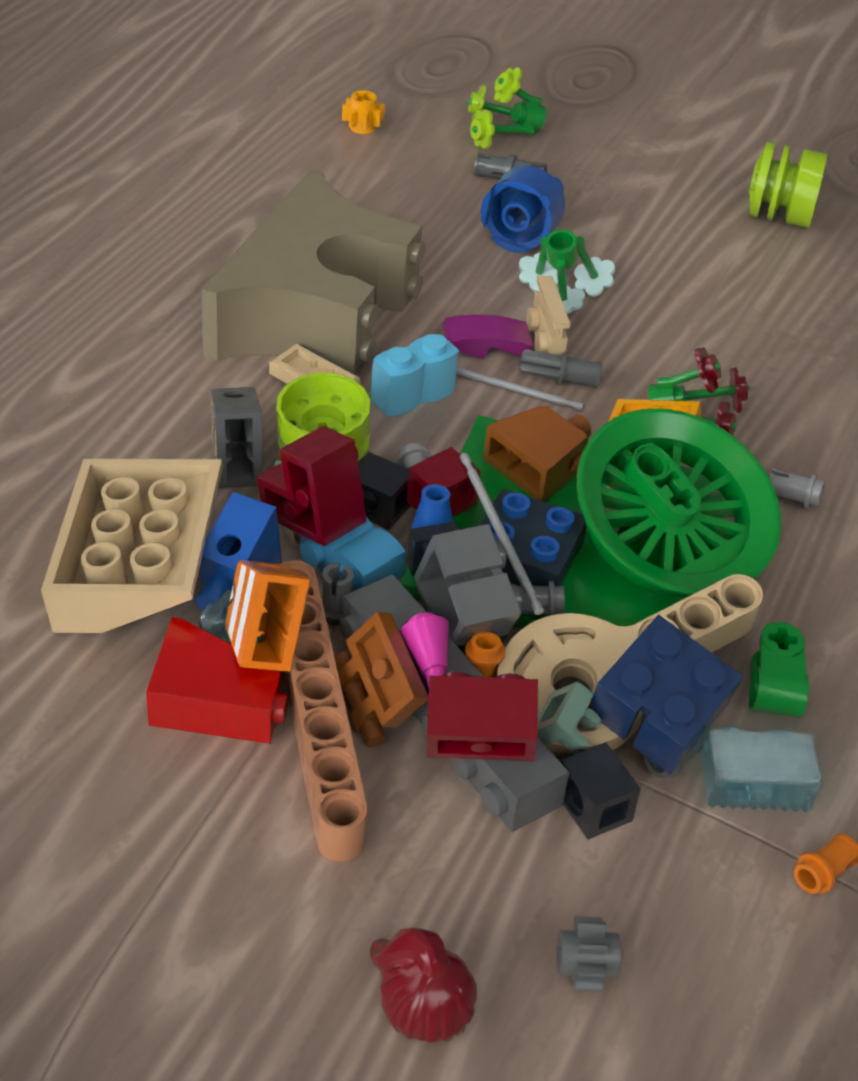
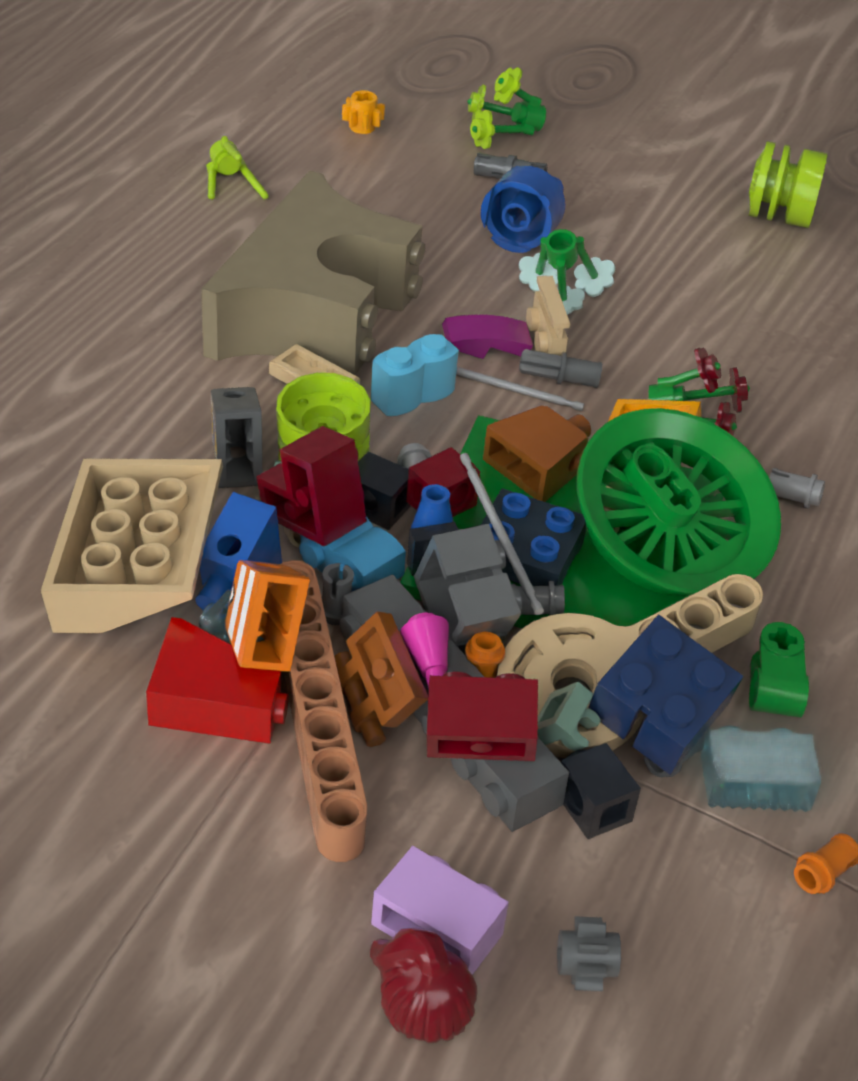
(227, 161): none -> lime plant
(434, 897): none -> lavender piece

